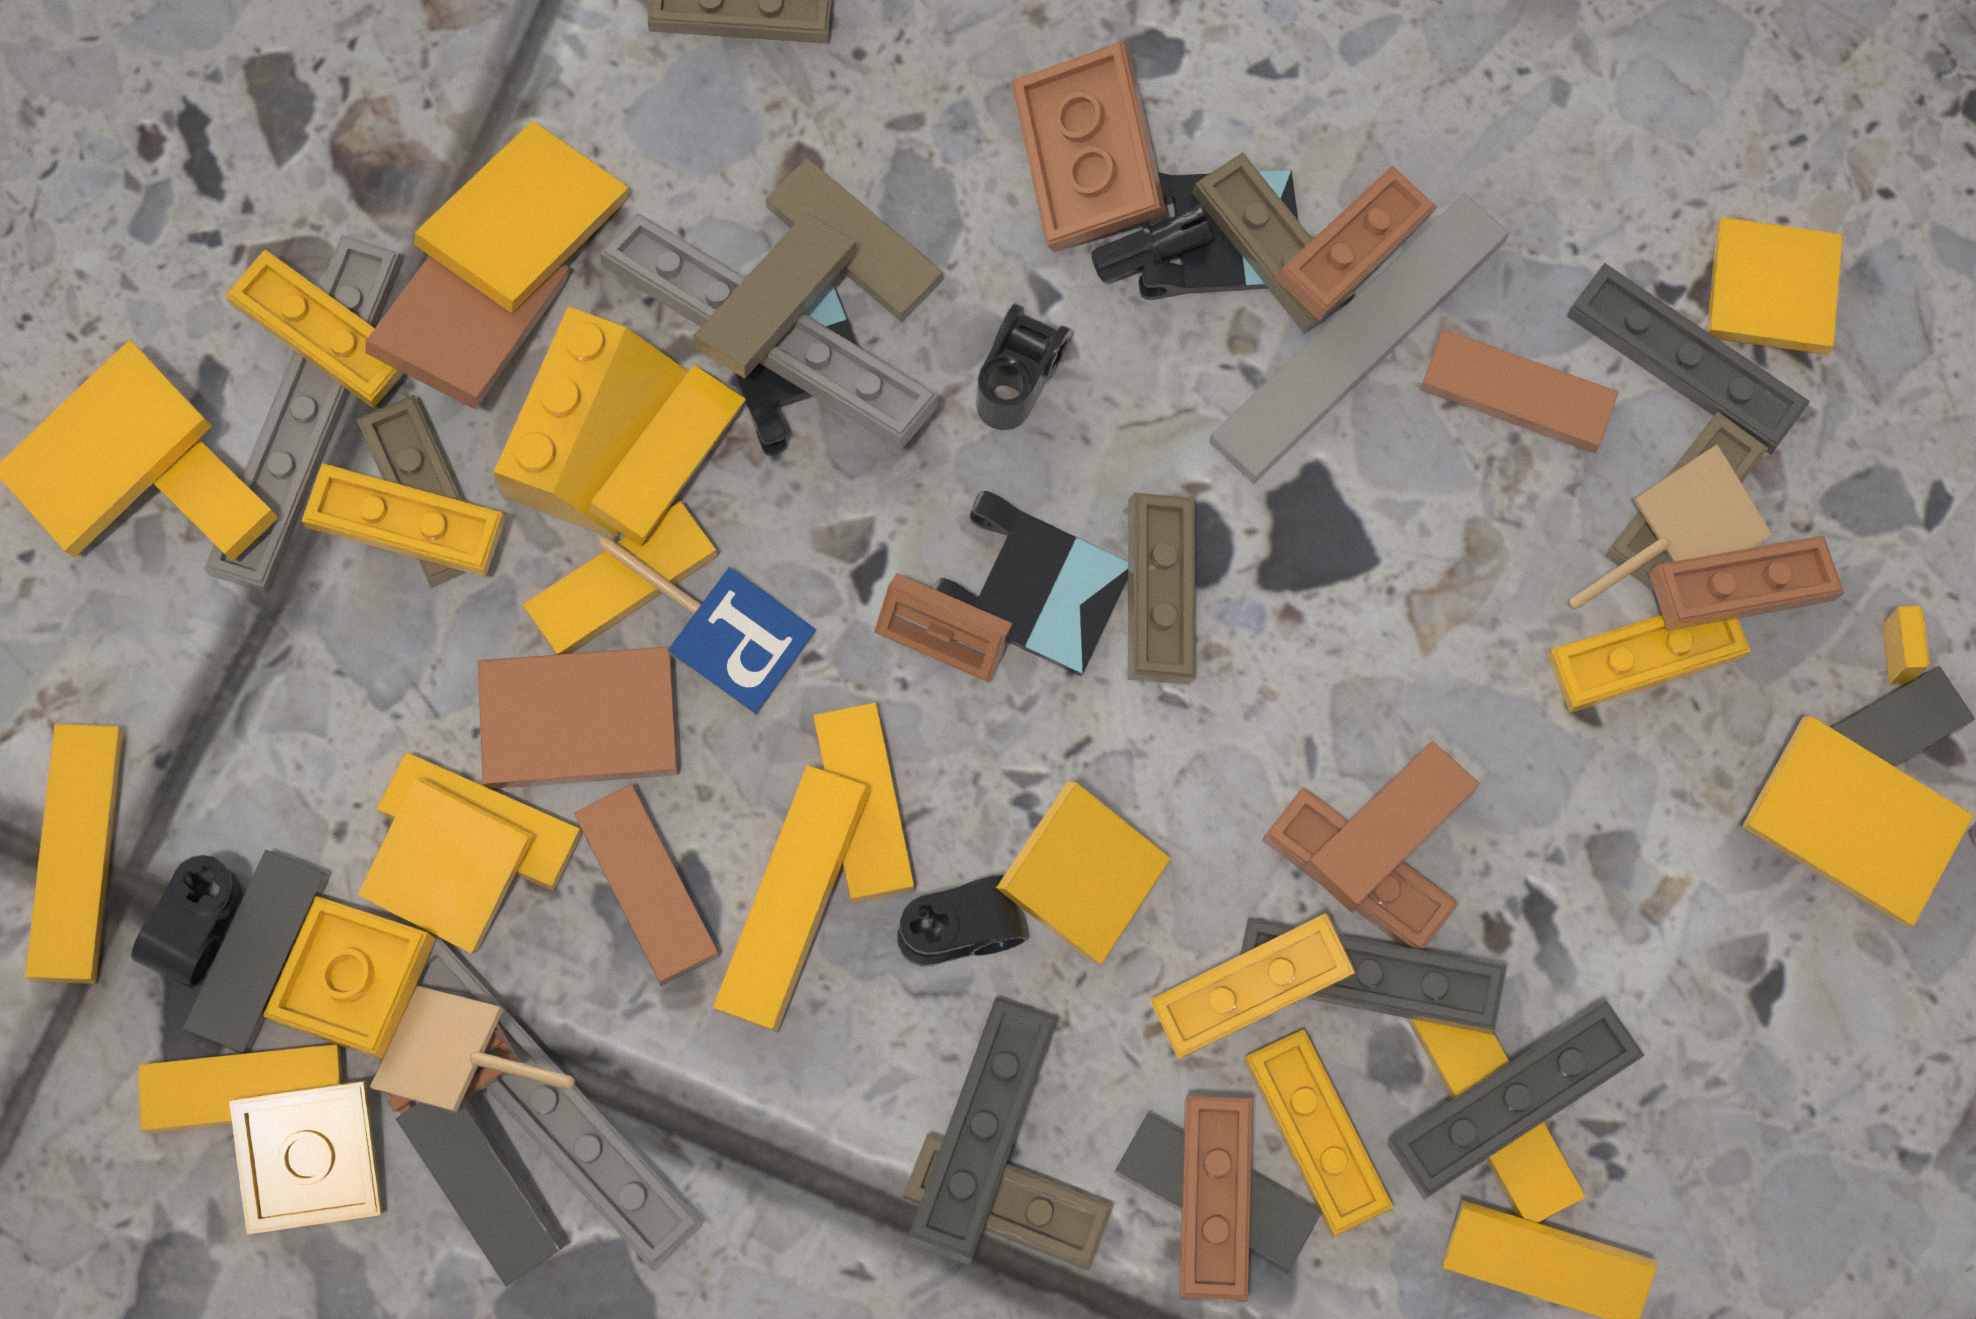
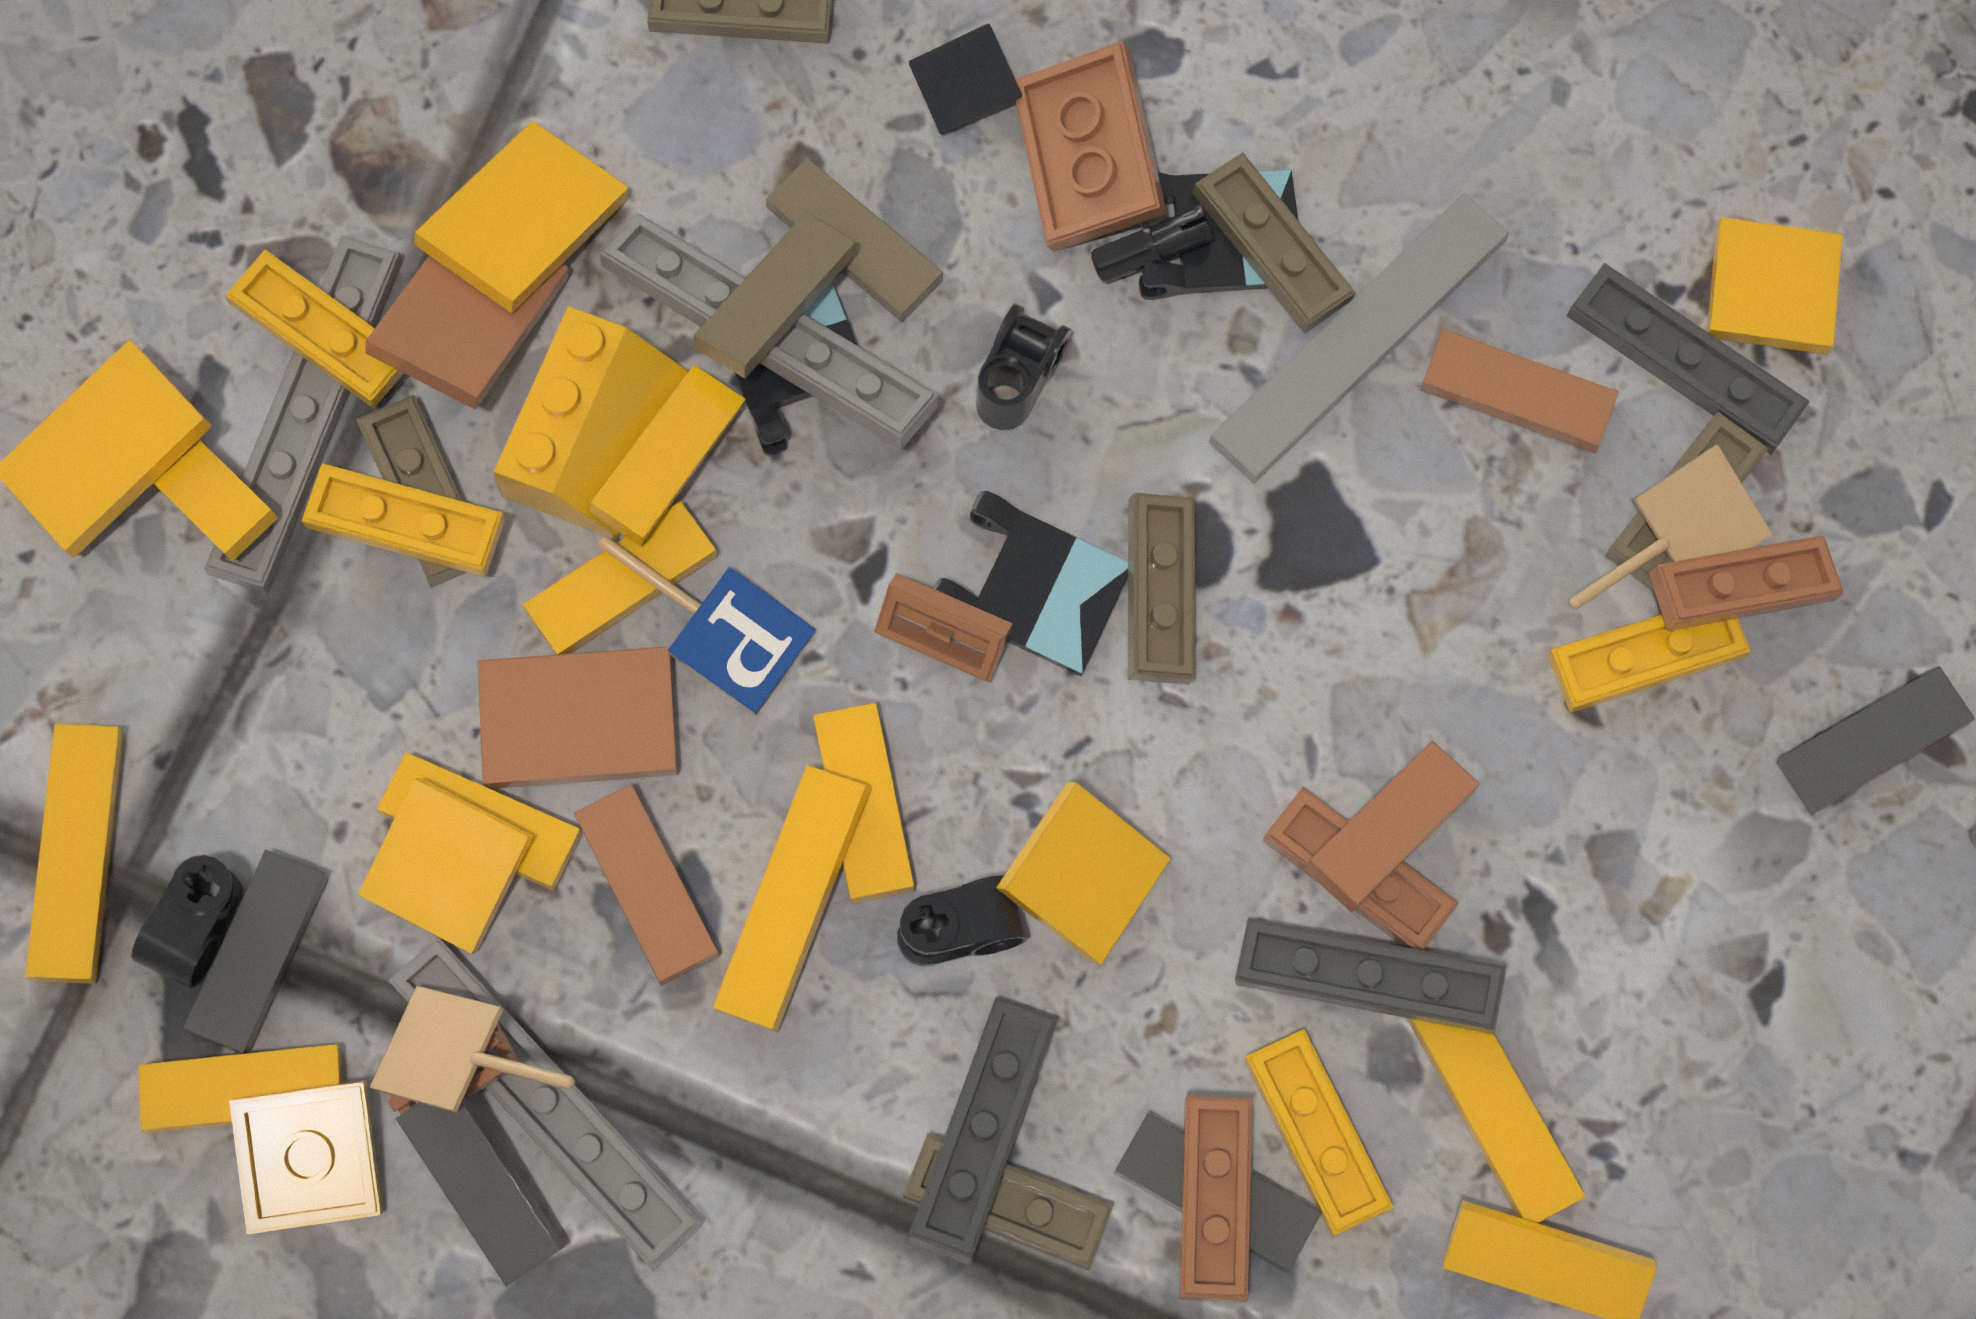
(349, 977): yellow tile -> none
(965, 79): none -> black sticker
(1253, 986): yellow tile -> none
(1355, 243): nougat tile -> none
(1515, 1100): dark grey tile -> none
(1858, 821): yellow tile -> none
(1905, 645): yellow tile -> none

